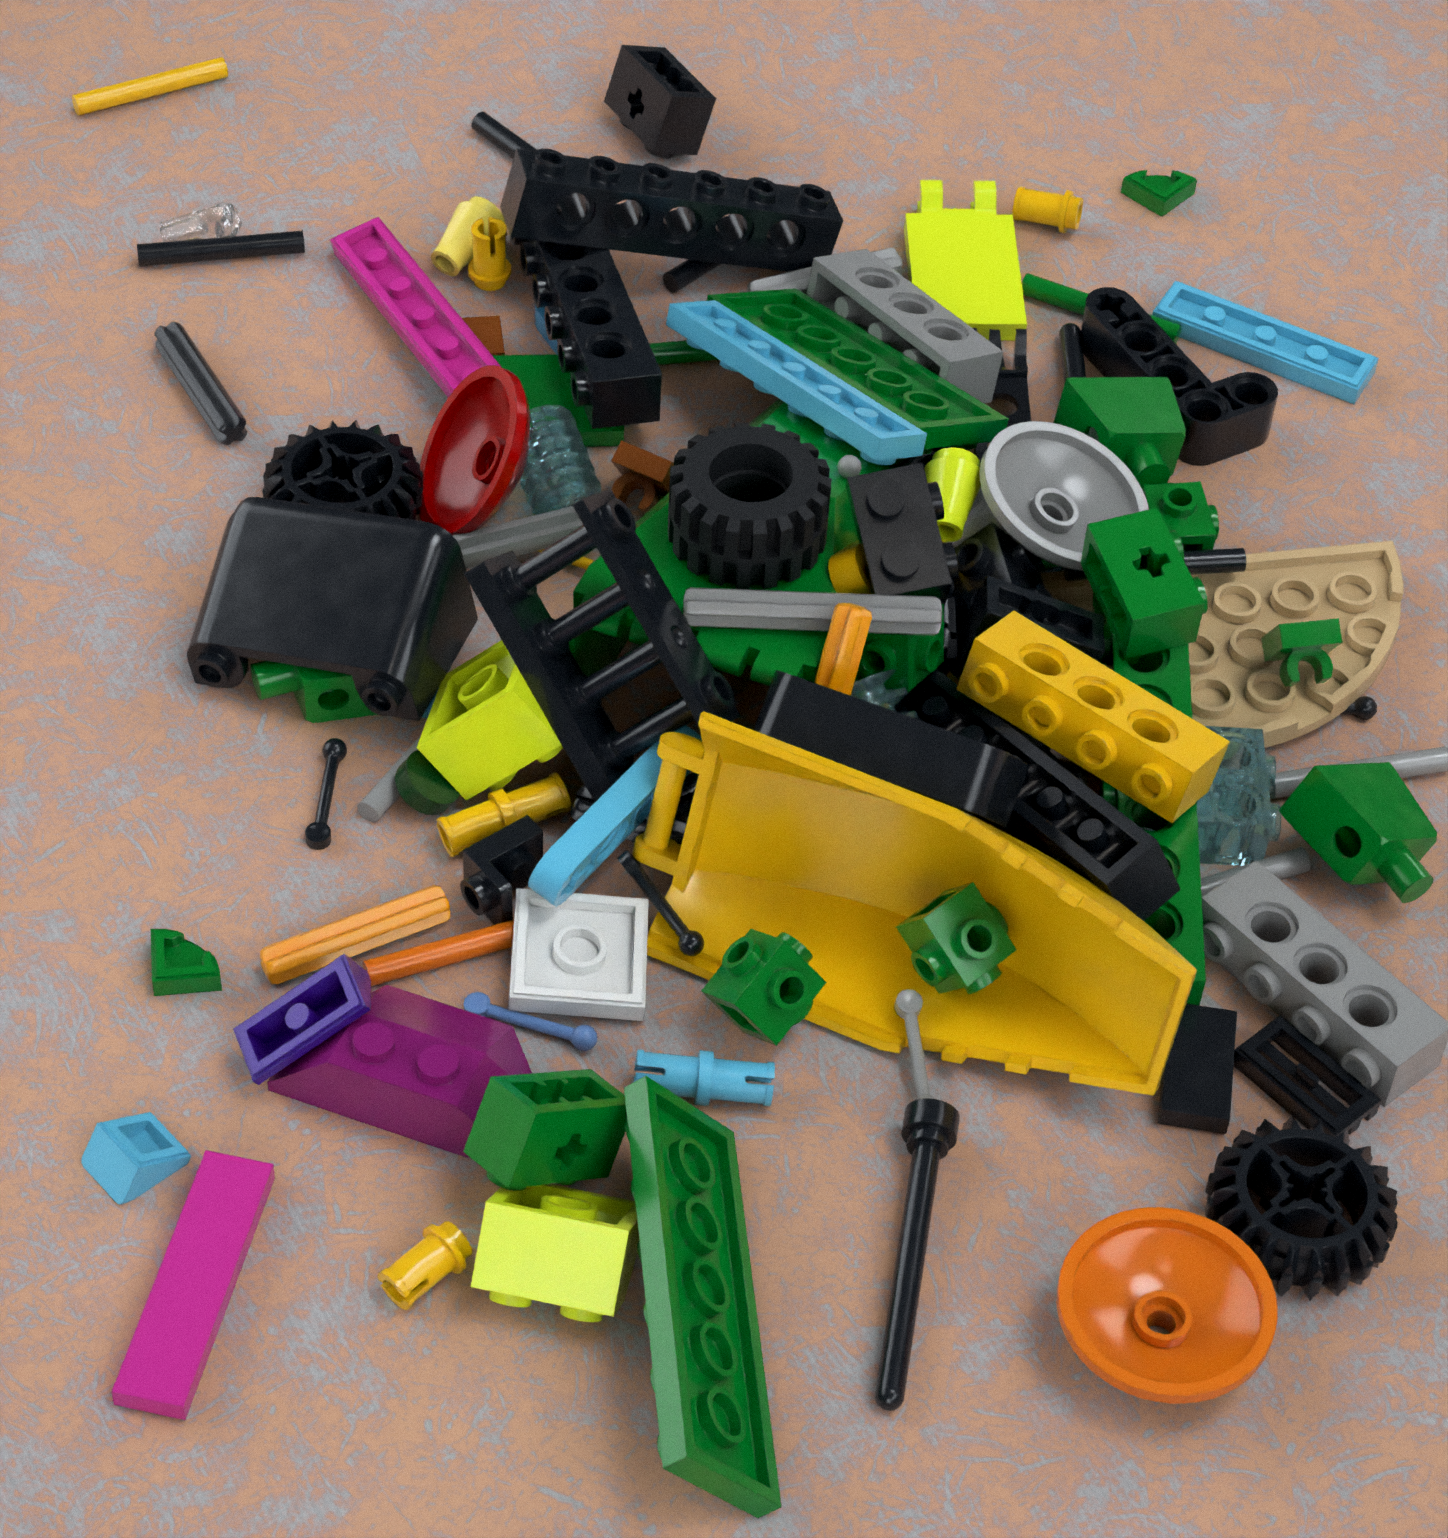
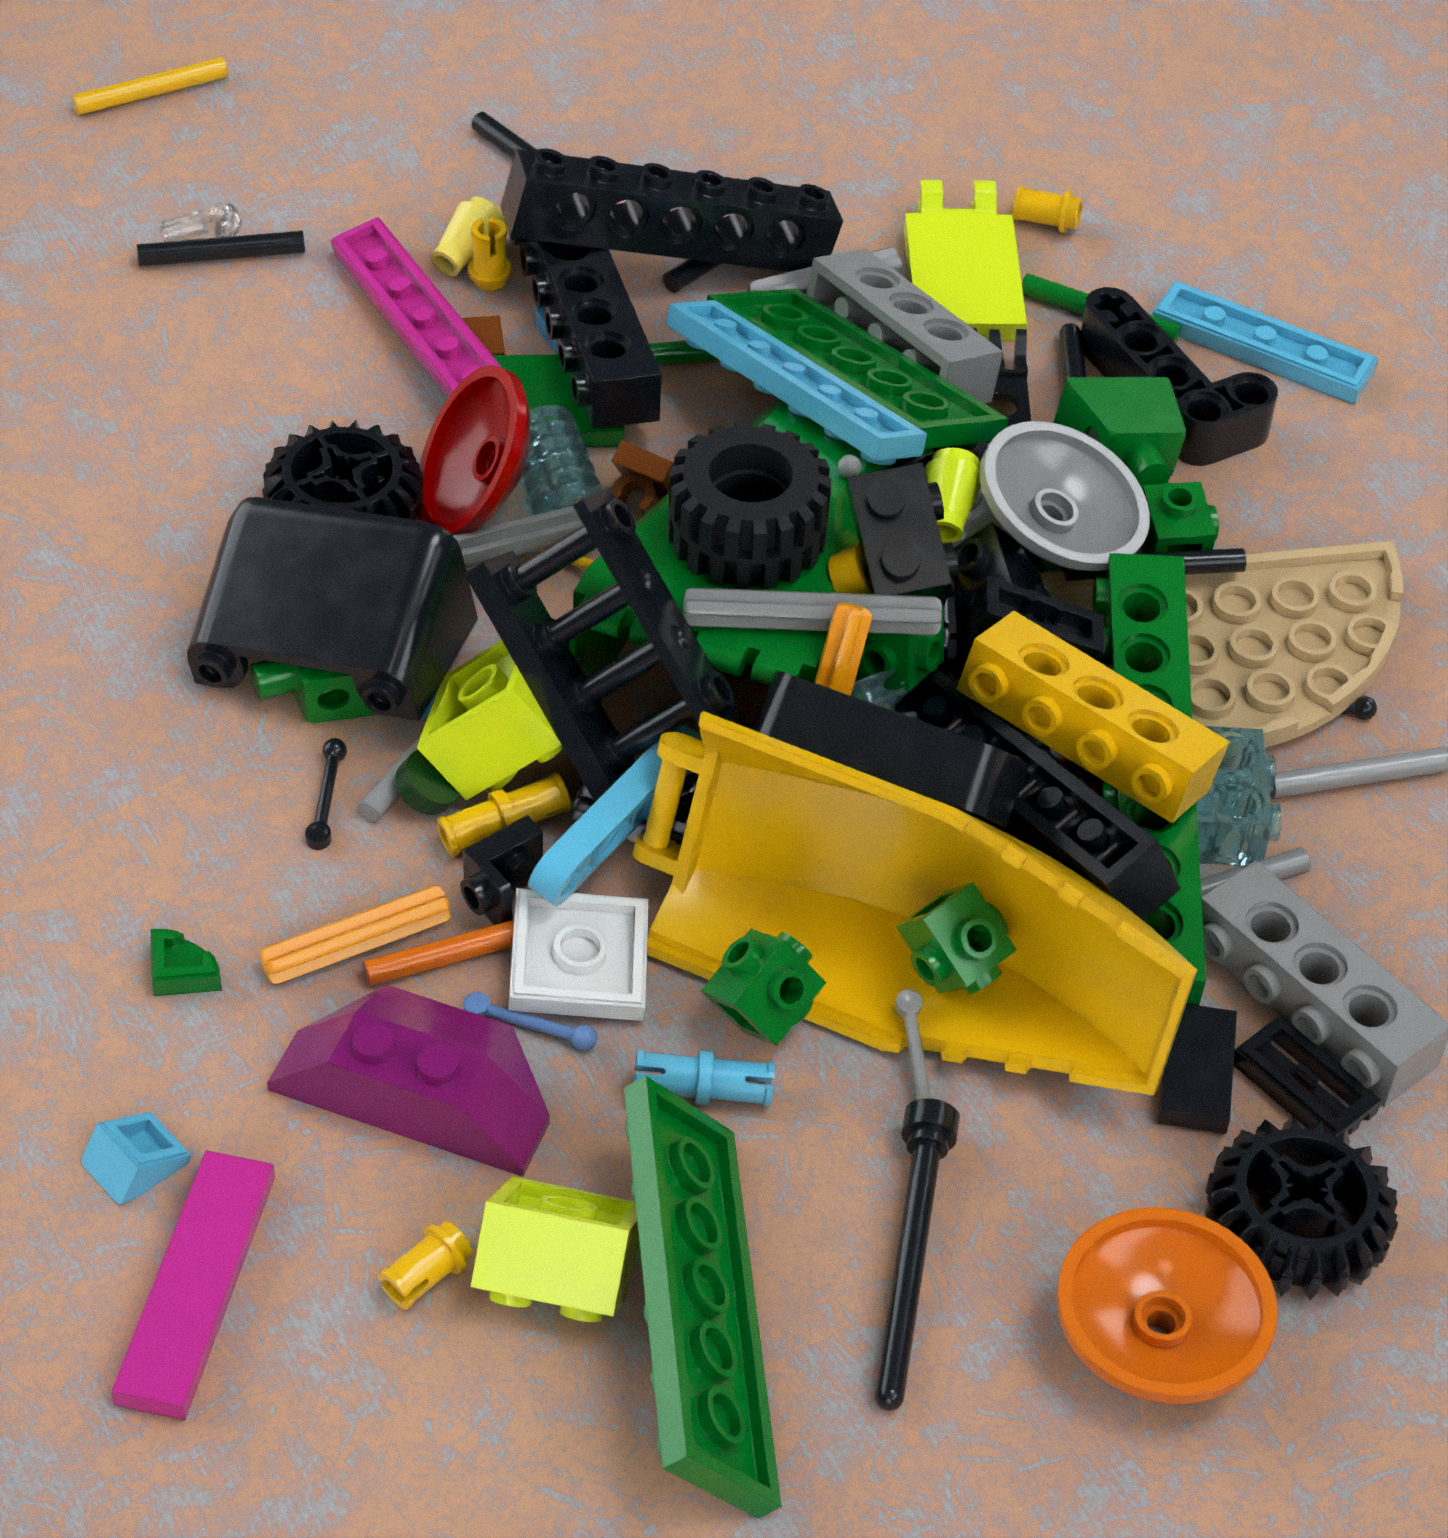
(200, 383): black axle -> none
(304, 1017): dark purple slope -> none
(547, 1128): green brick -> none
(659, 100): black brick -> none
(690, 941): black hinge -> none
(1143, 582): green brick -> none
(1158, 191): green tile -> none
(1303, 642): green tile -> none
(1364, 825): green torso -> none

